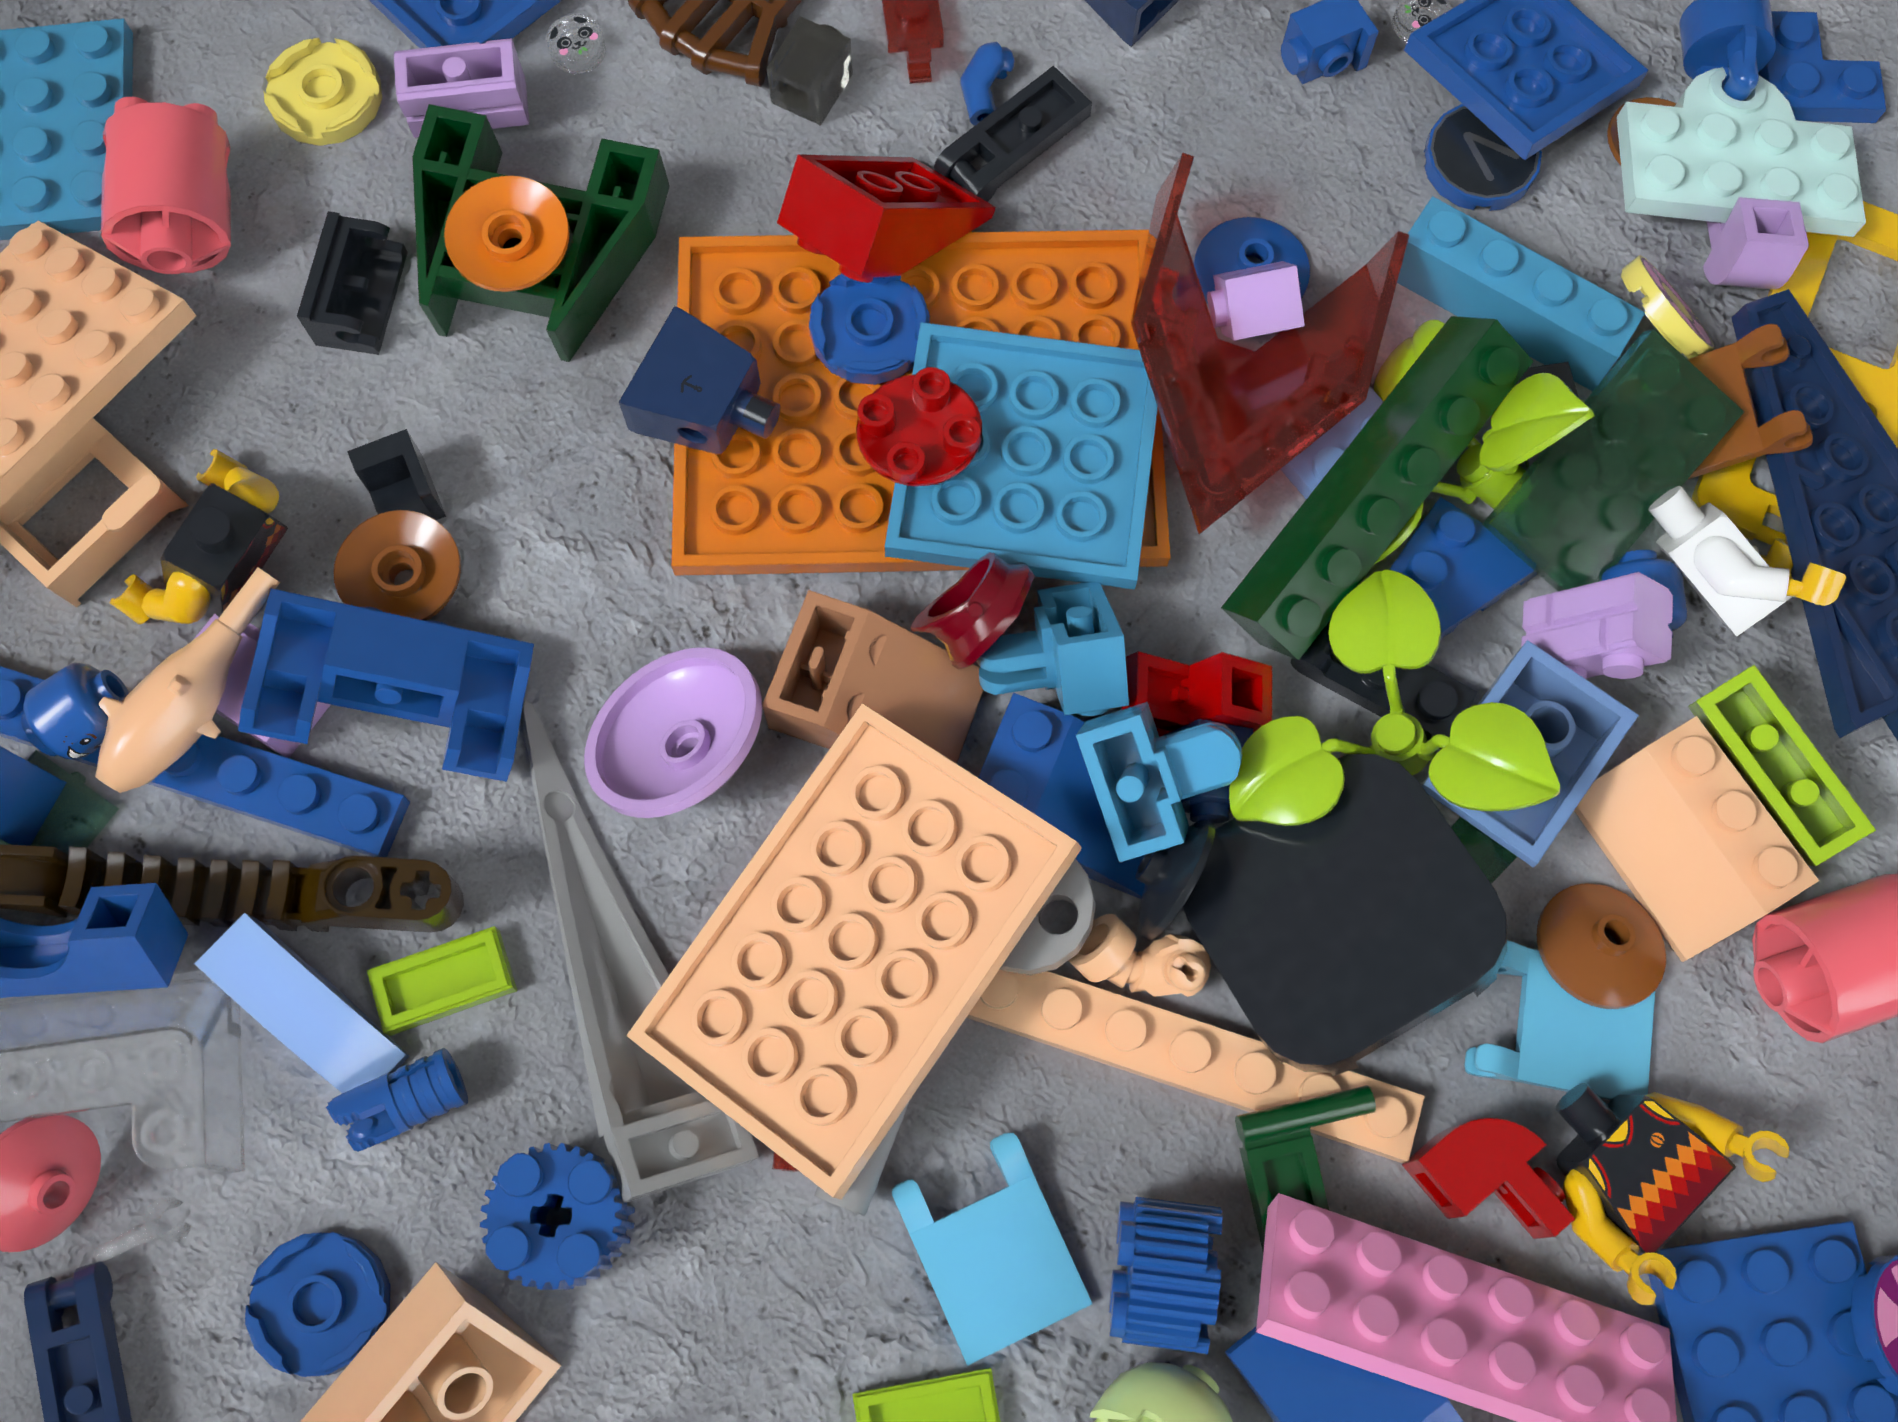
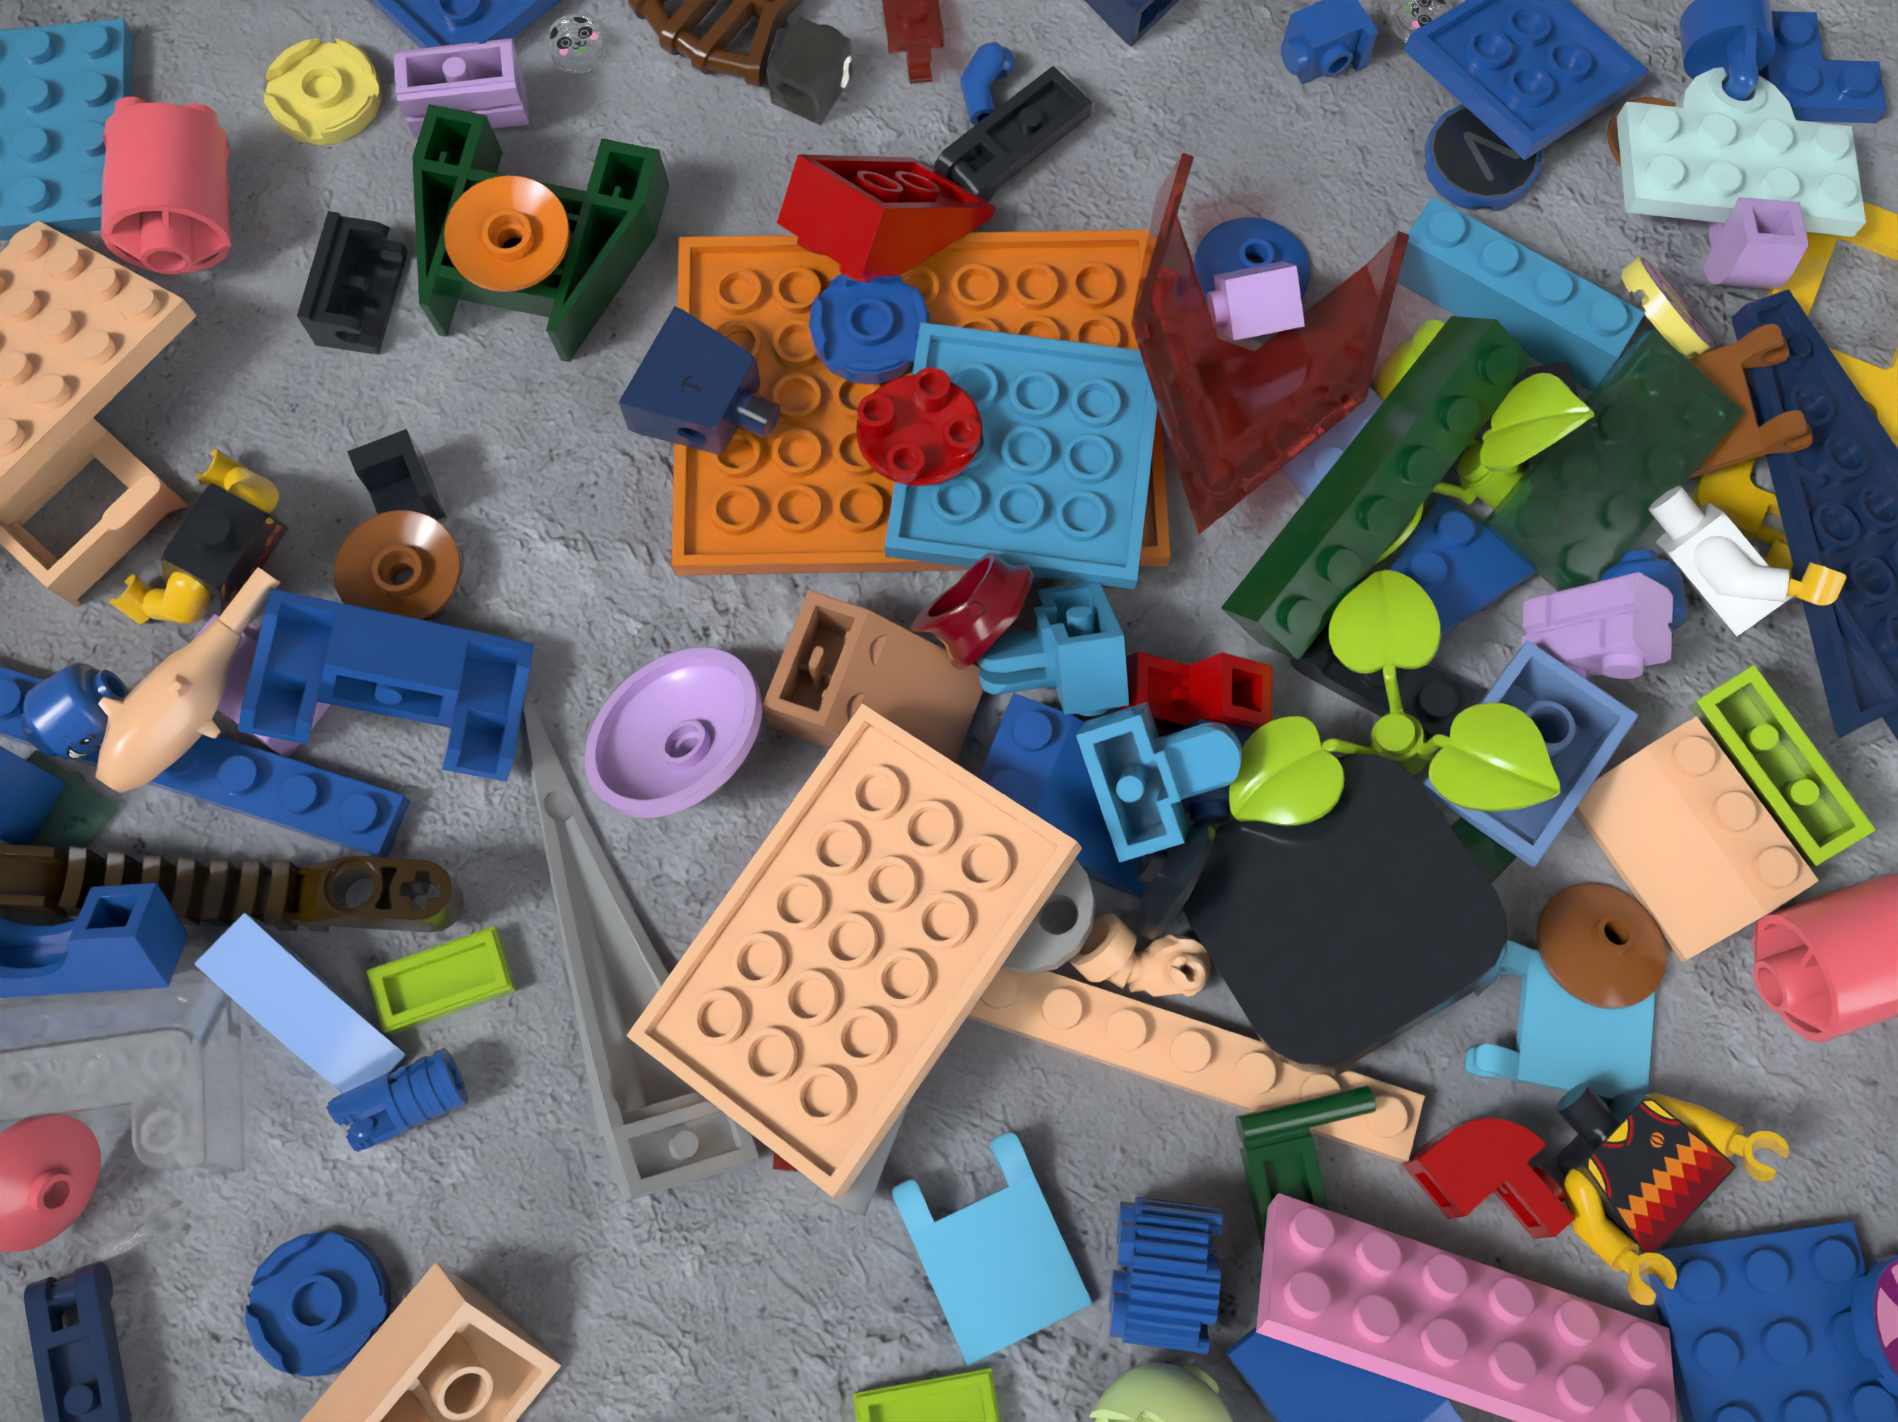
(518, 1212): blue brick -> none

